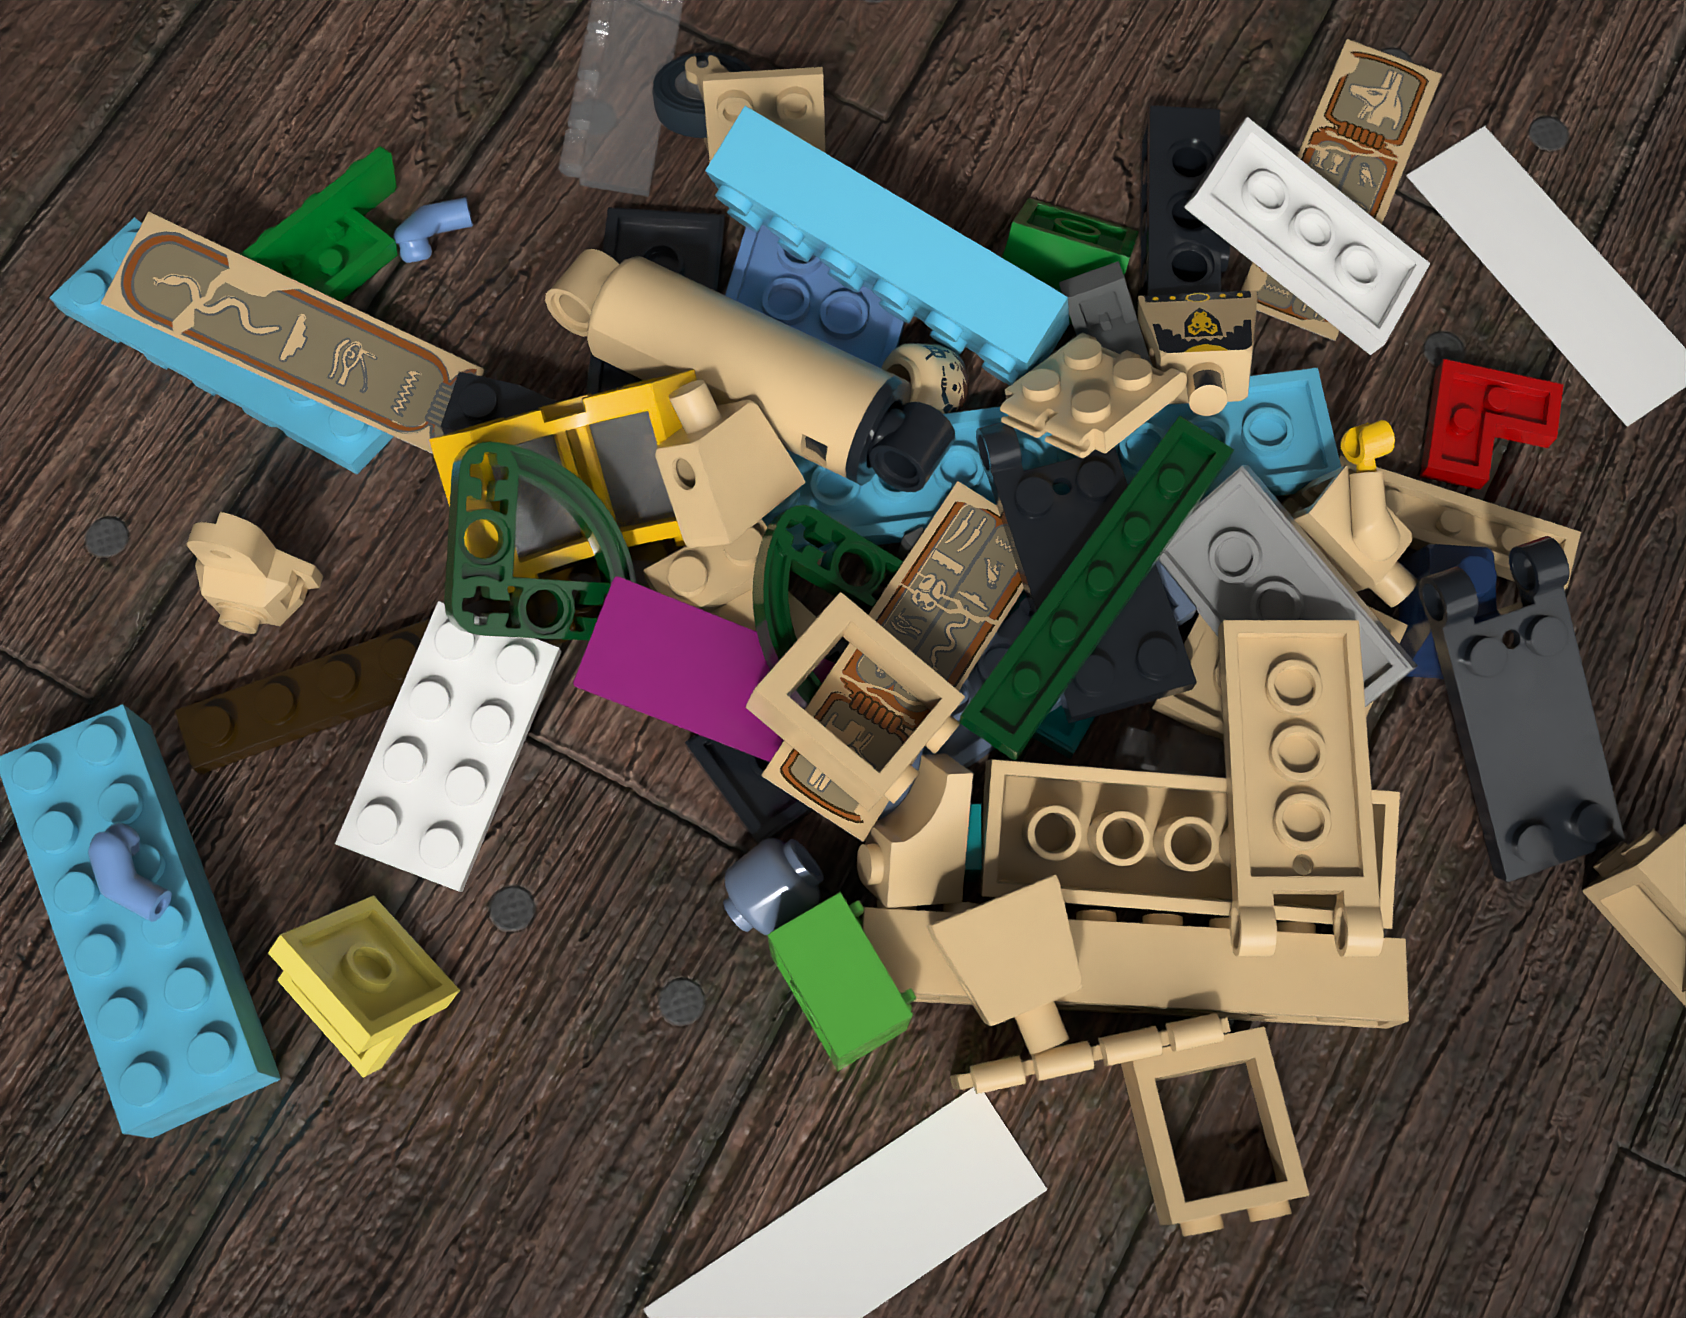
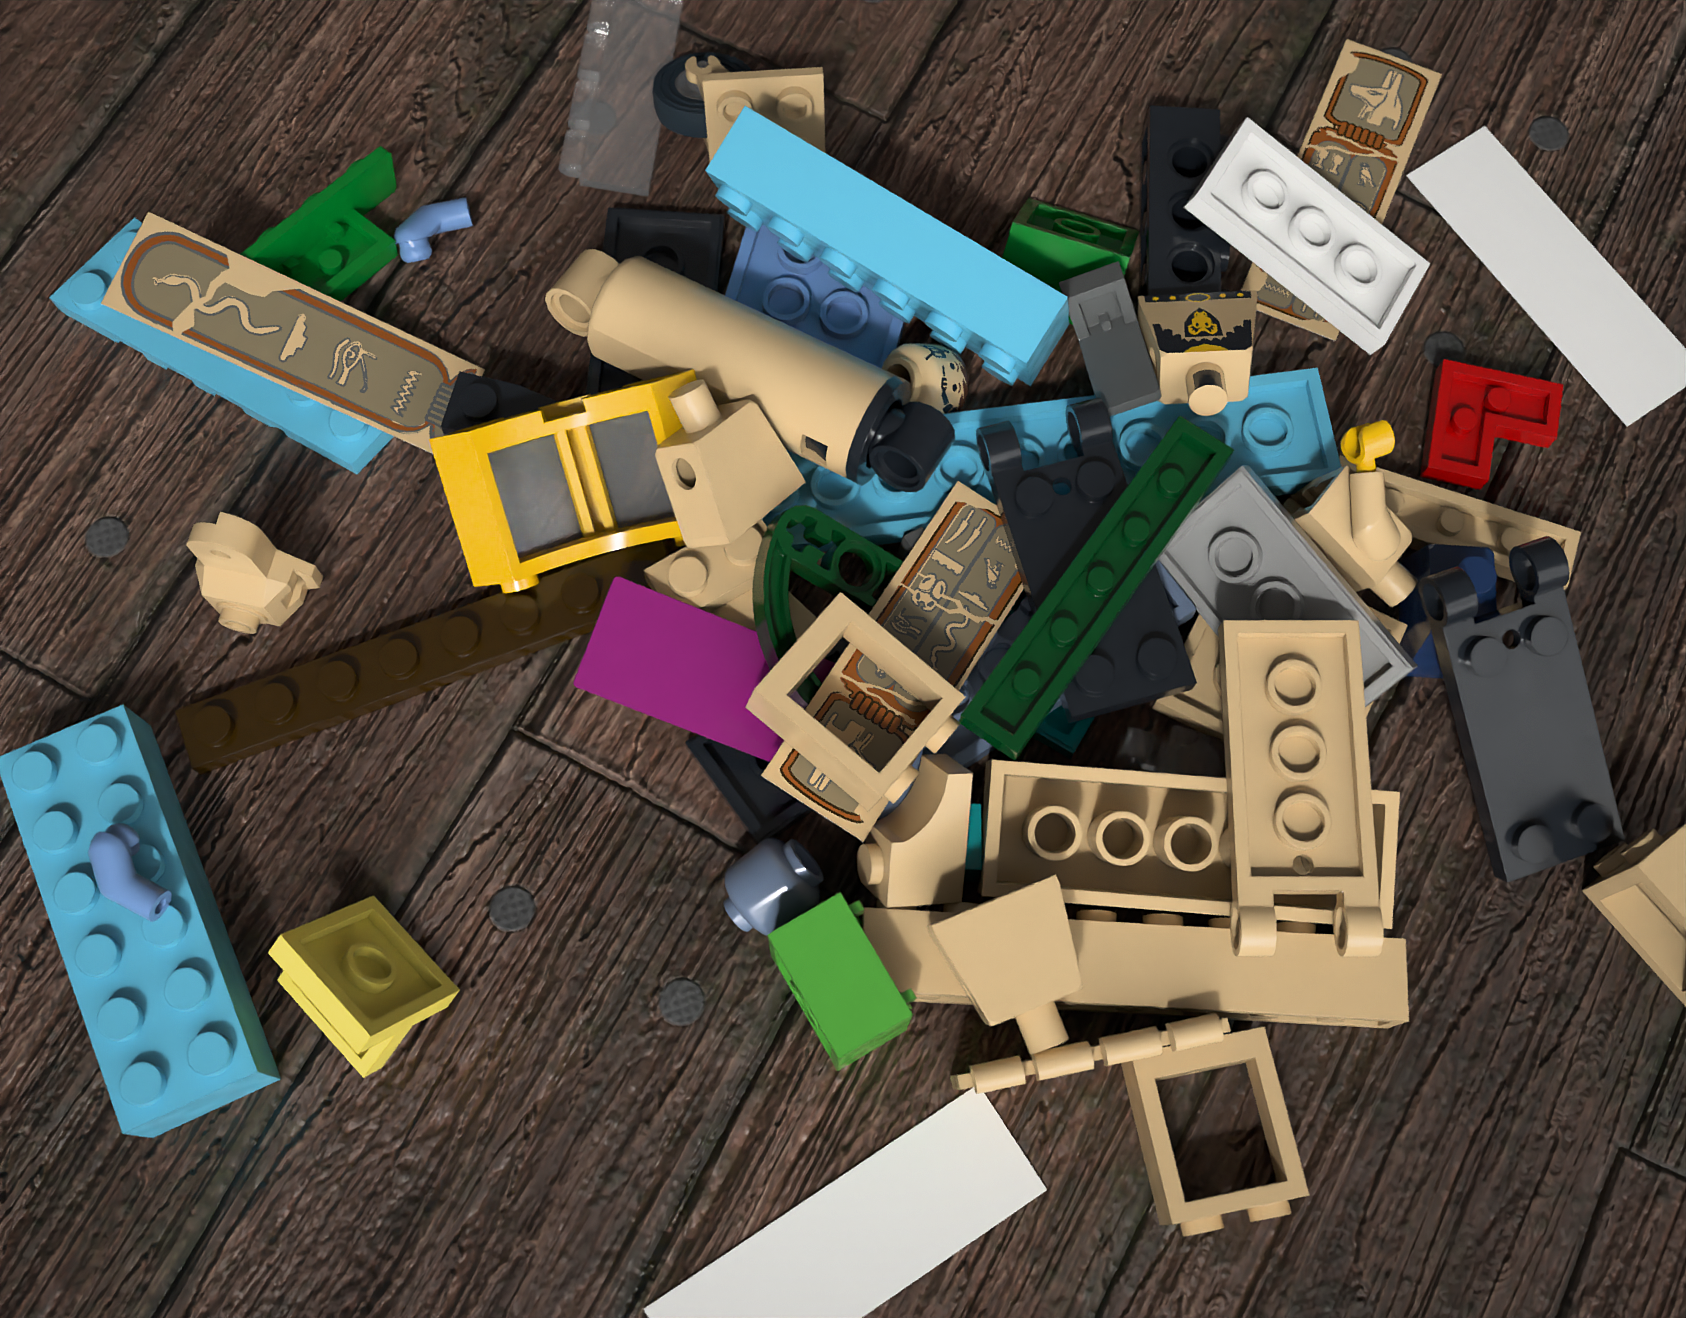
(448, 751): white plate -> none
(496, 570): dark green beam -> none
(1089, 396): tan plate -> none

